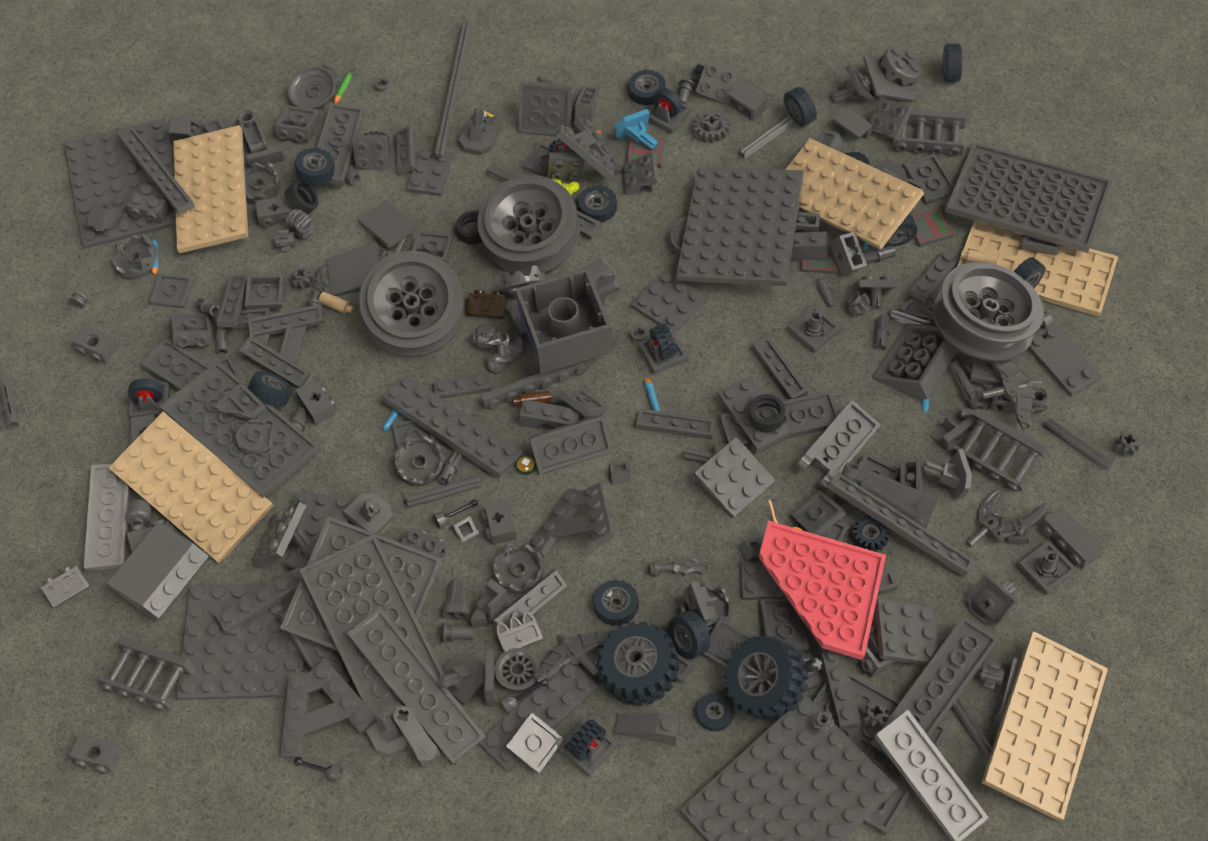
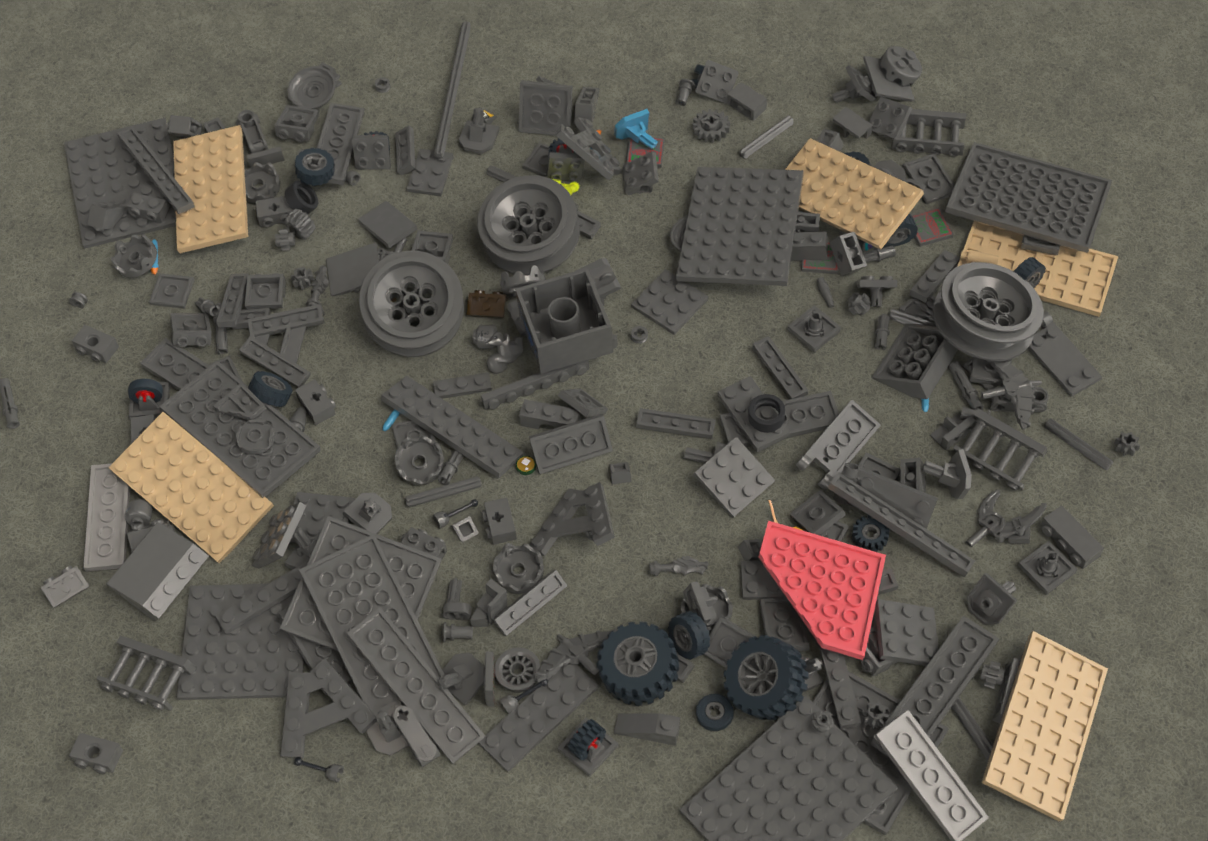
(336, 303): tan cylinder -> none
(337, 97): bright green piece -> none
(469, 238): black tyre -> none
(519, 634): plate -> none
(534, 742): plate -> none
(544, 397): reddish brown cylinder -> none
(598, 203): black wheel -> none
(621, 593): black wheel -> none
(644, 85): black wheel -> none
(651, 394): dark azure piece -> none
(662, 349): plate -> none
(668, 110): plate -> none
(800, 106): black wheel -> none
(952, 62): black wheel -> none

